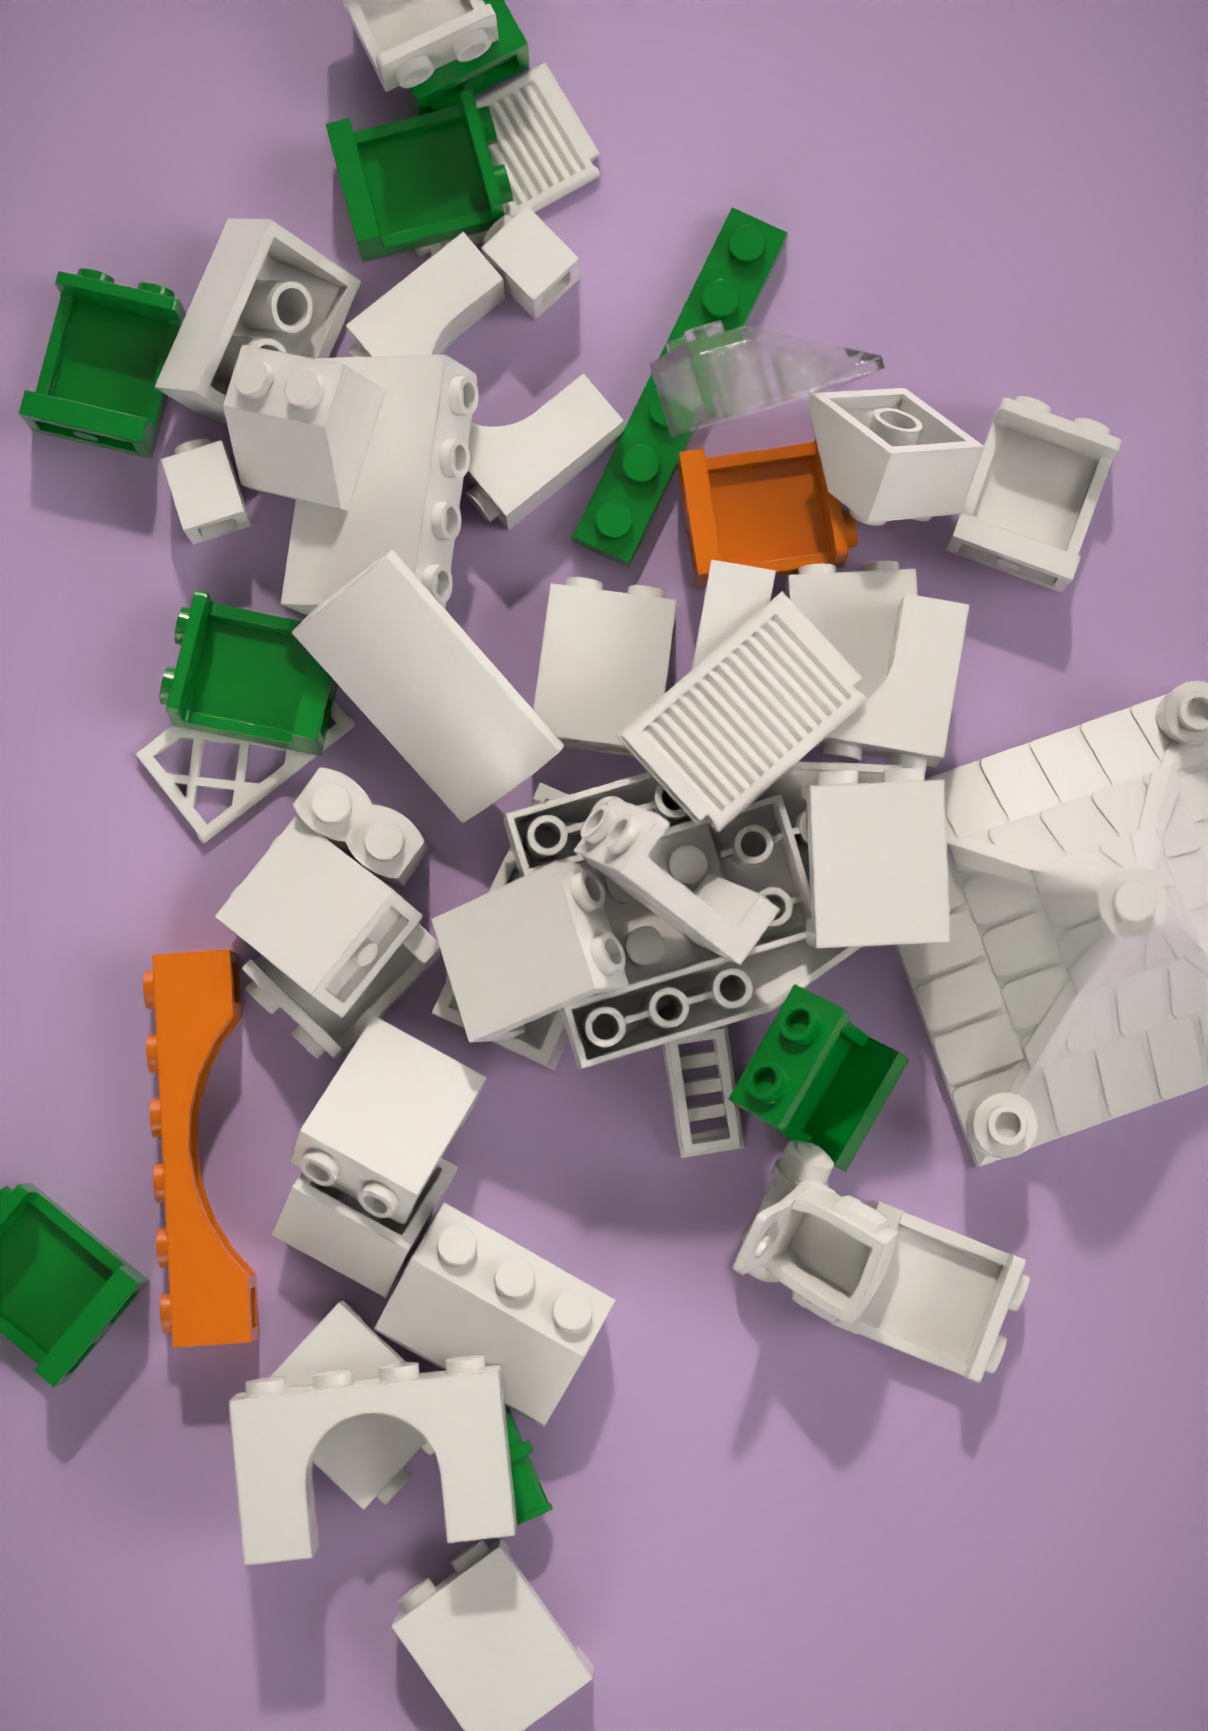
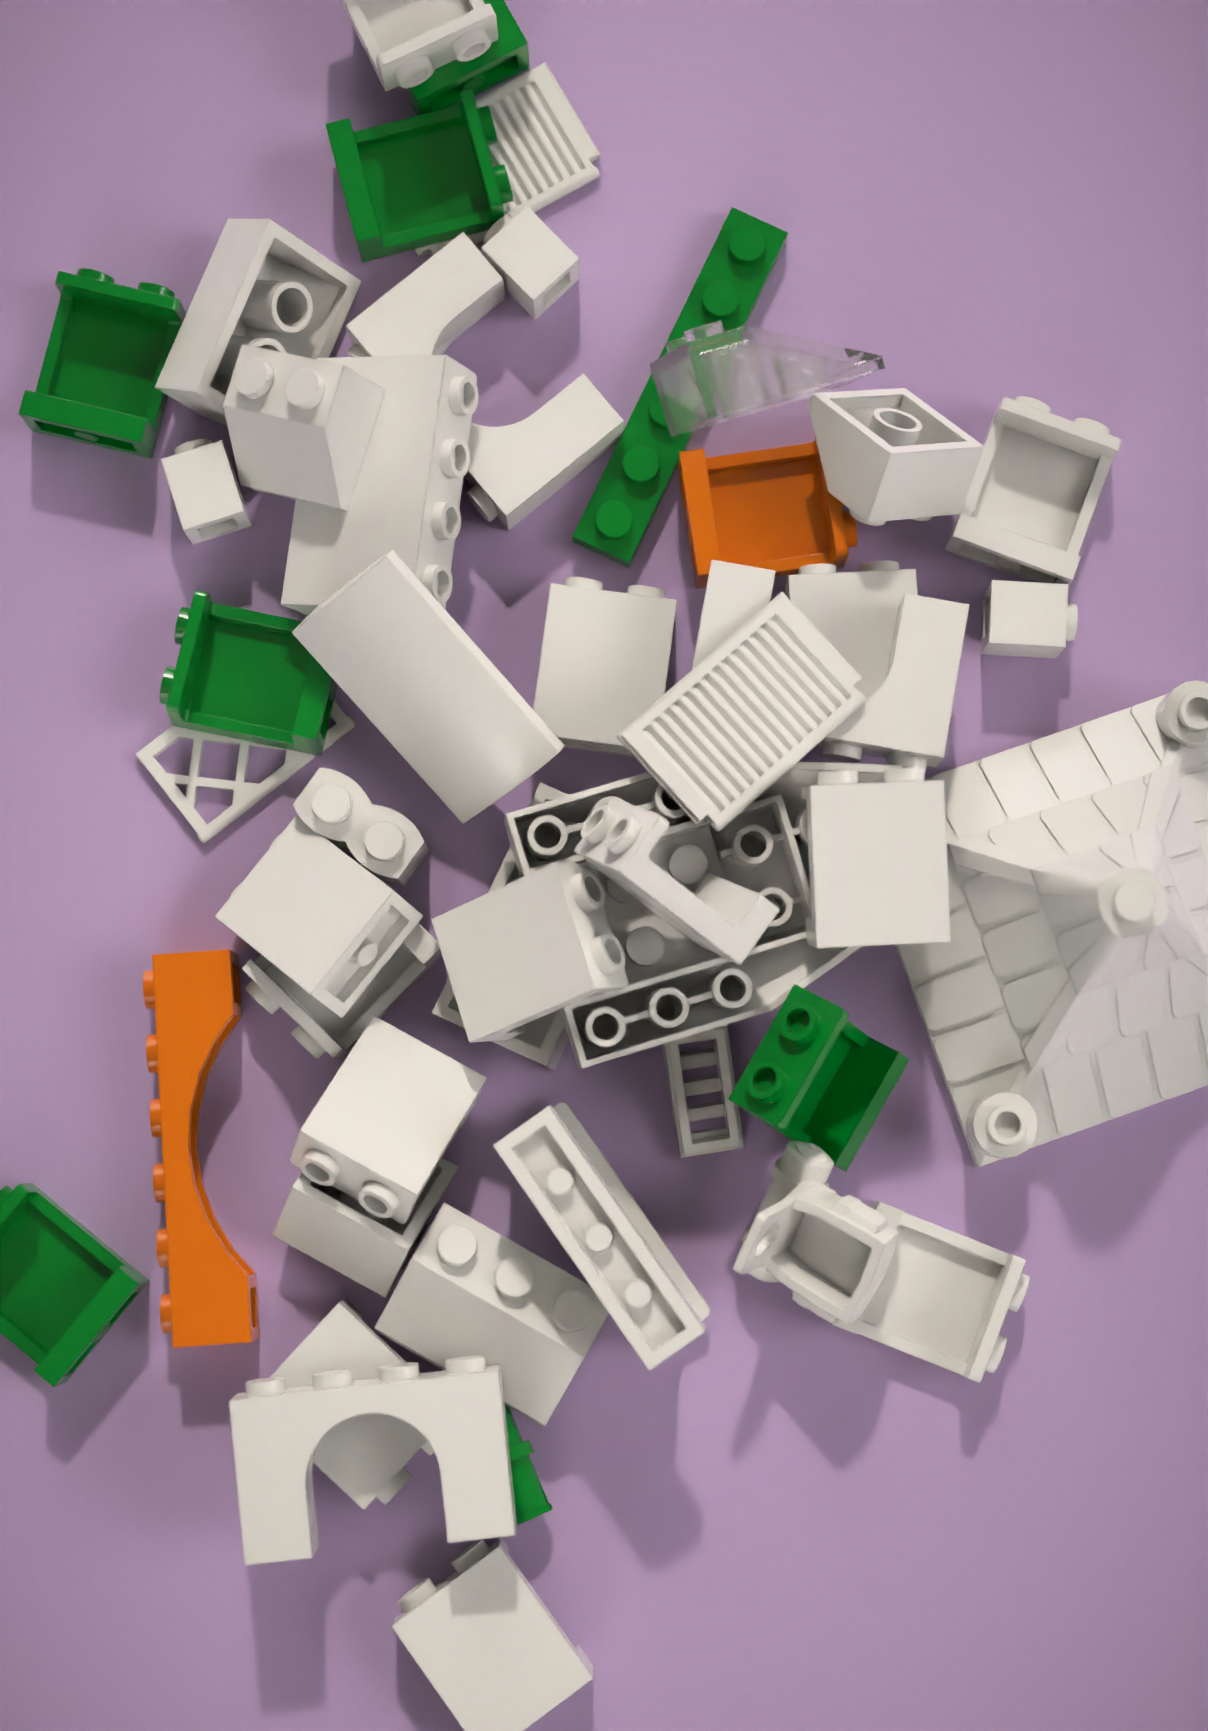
(605, 1233): none -> white panel
(1027, 619): none -> white brick

